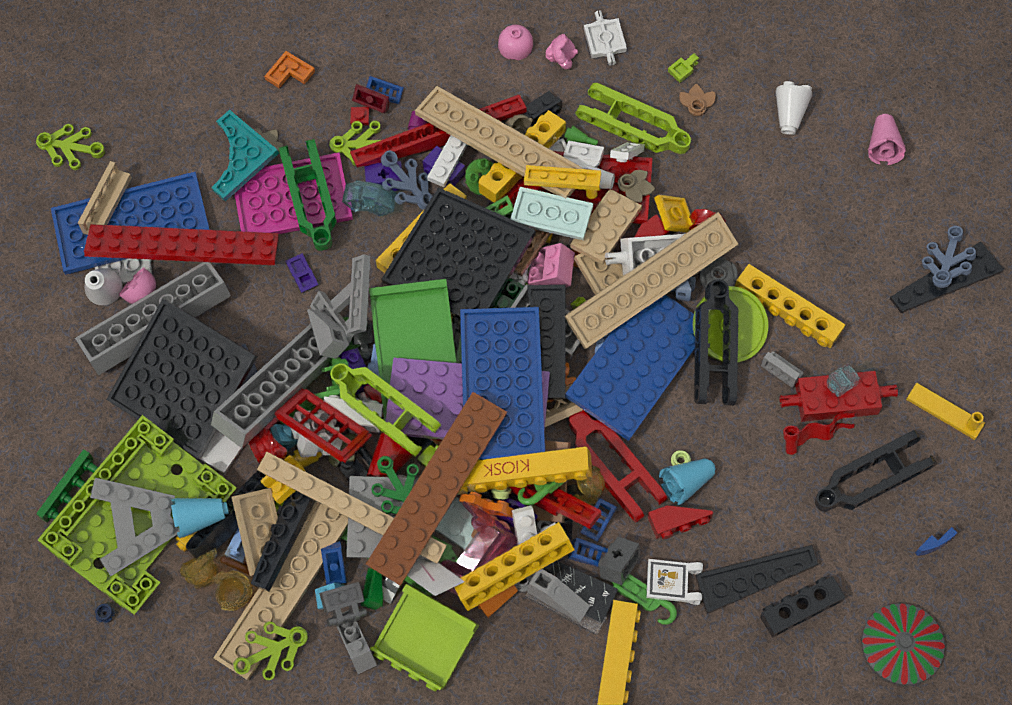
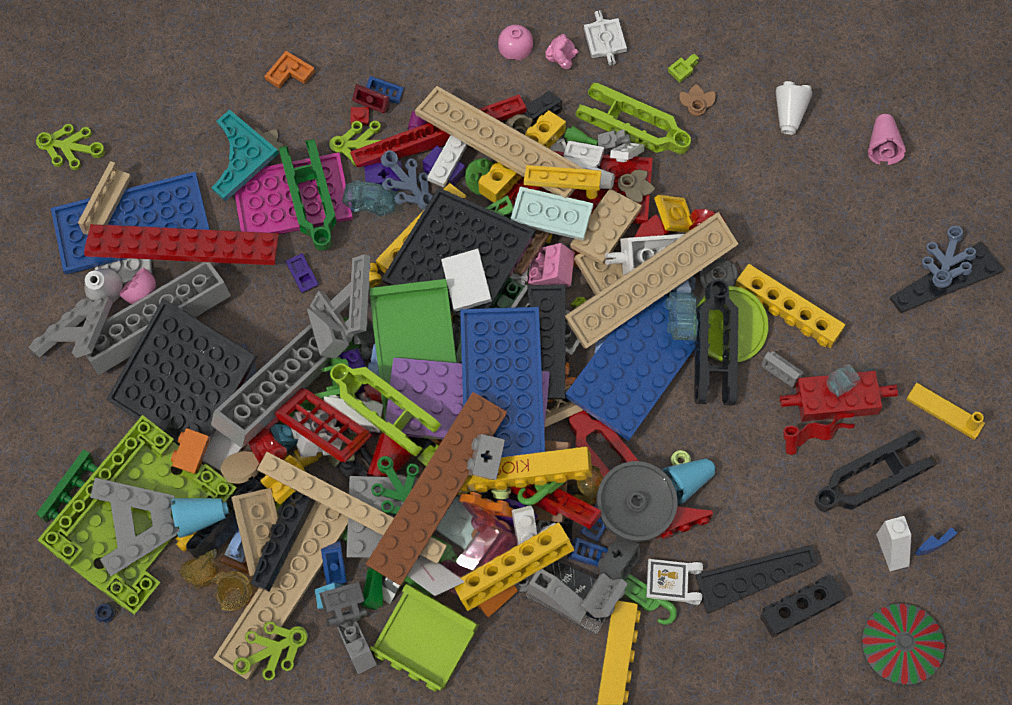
(66, 330): none -> light grey plate
(190, 451): none -> orange brick
(239, 467): none -> tan tile
(374, 277): none -> yellow wheel
(466, 280): none -> white tile
(485, 468): none -> light grey brick
(603, 596): none -> light grey bracket
(611, 139): none -> light grey plate
(636, 501): none -> dark grey dish
(682, 316): none -> clear light blue brick
(895, 543): none -> white slope

